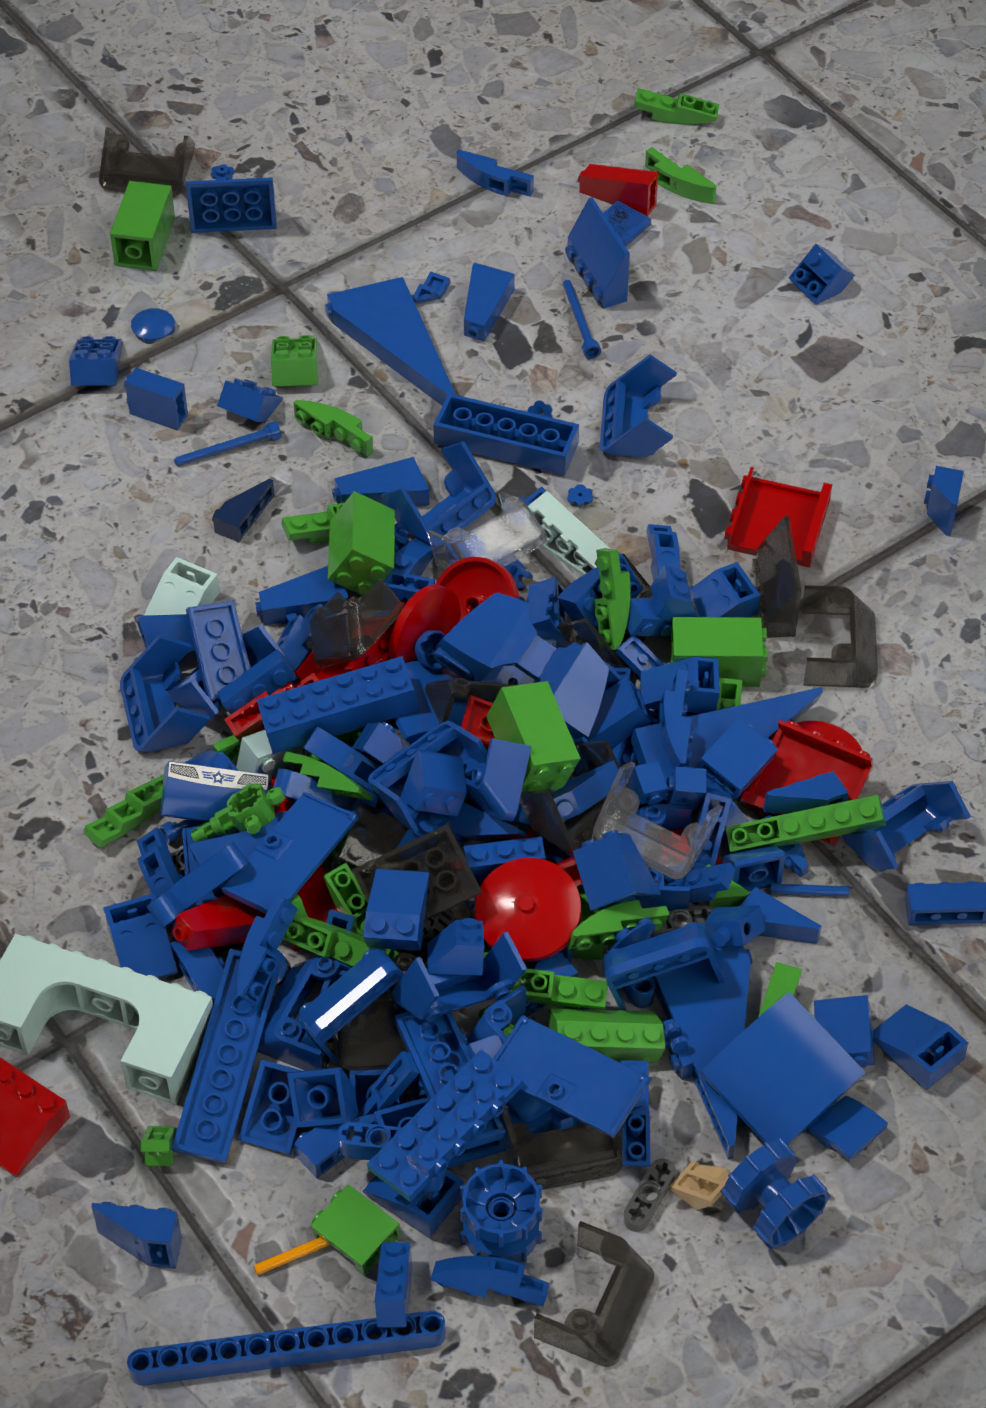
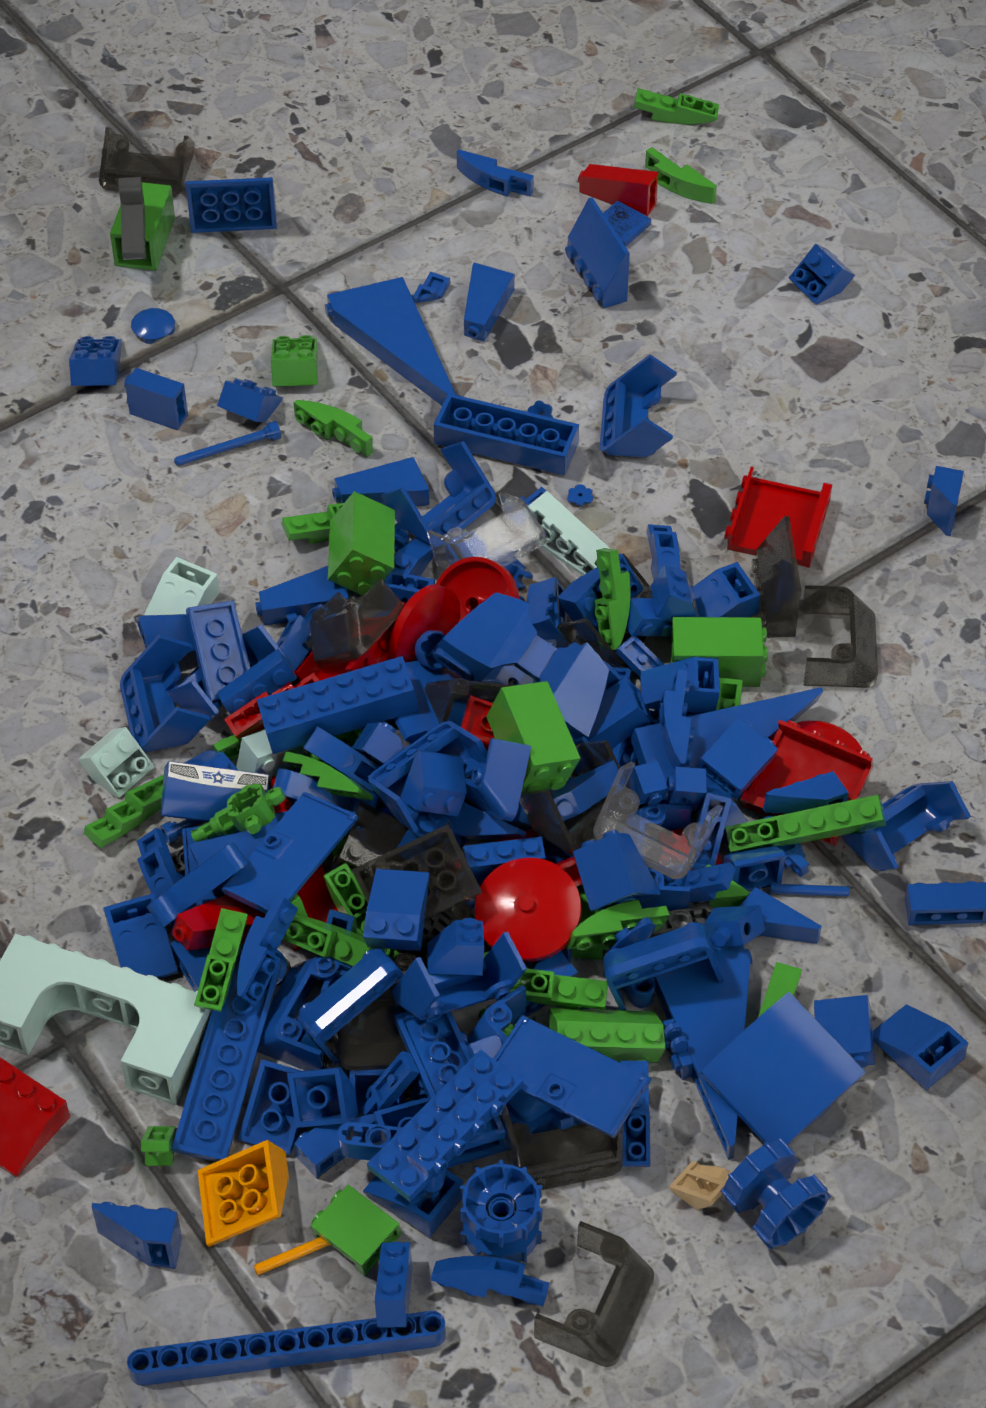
(116, 762): none -> light aqua slope
(132, 218): none -> dark grey beam
(221, 960): none -> bright green slope
(222, 172): blue plant -> none
(241, 511): dark blue slope -> none
(242, 1191): none -> light orange slope
(590, 346): blue piece -> none
(649, 1206): dark grey beam -> none
(848, 1127): blue slope -> none

